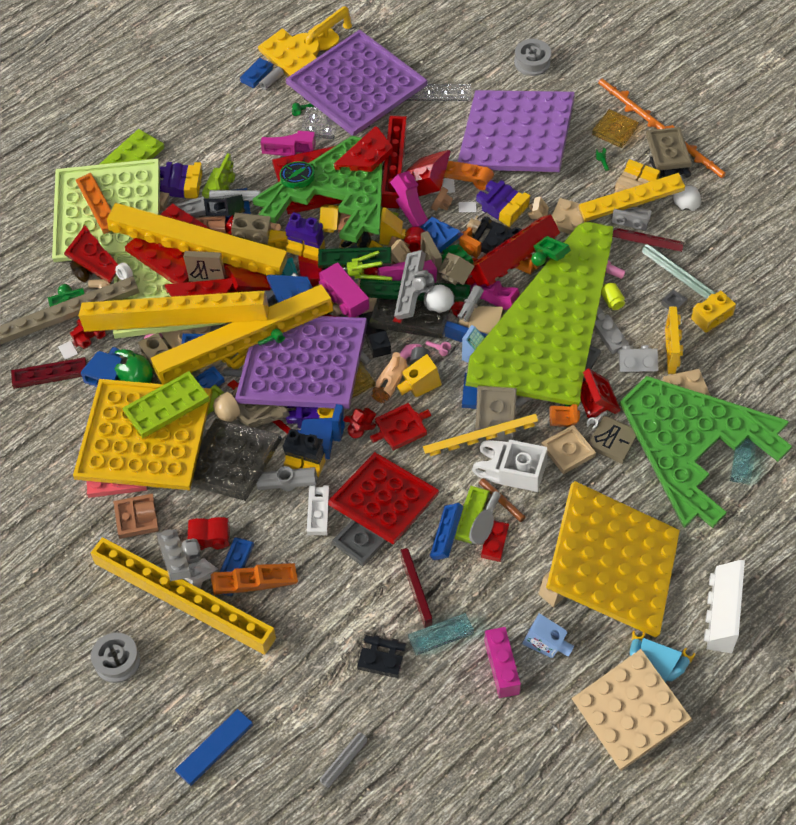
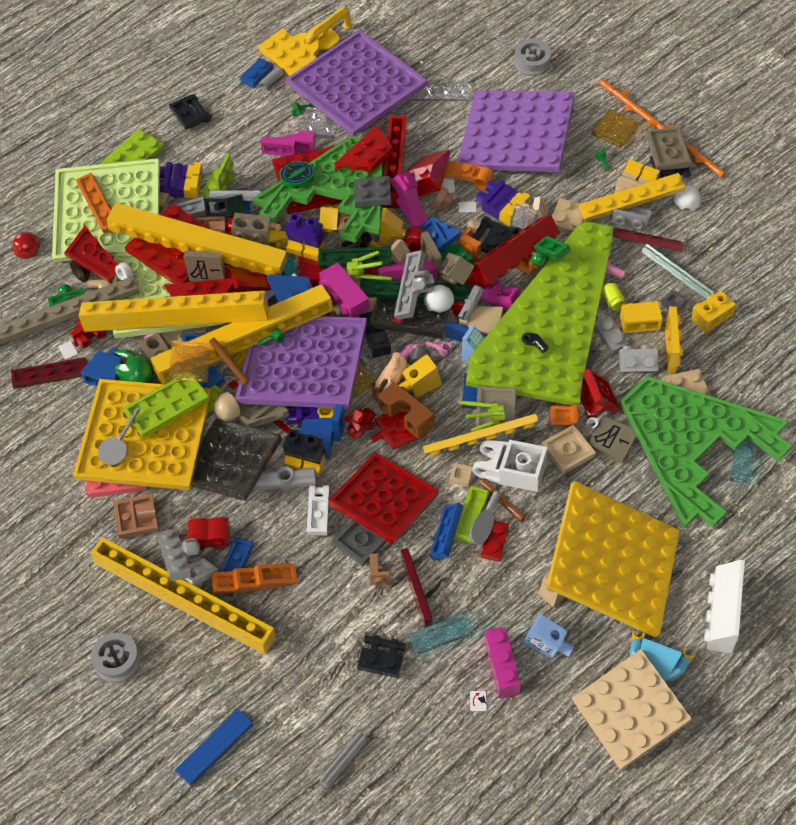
(25, 245): none -> red hair
(114, 450): none -> light grey piece
(185, 113): none -> black plate
(189, 361): none -> clear yellow plate
(229, 361): none -> dark orange bar
(372, 191): none -> dark grey plate
(377, 576): none -> medium nougat bracket
(397, 399): none -> dark orange arch
(460, 475): none -> tan tile
(477, 700): none -> white sticker
(495, 413): none -> lime plant
(523, 215): none -> clear brick
(535, 340): none -> black arm
(640, 317): none -> yellow brick

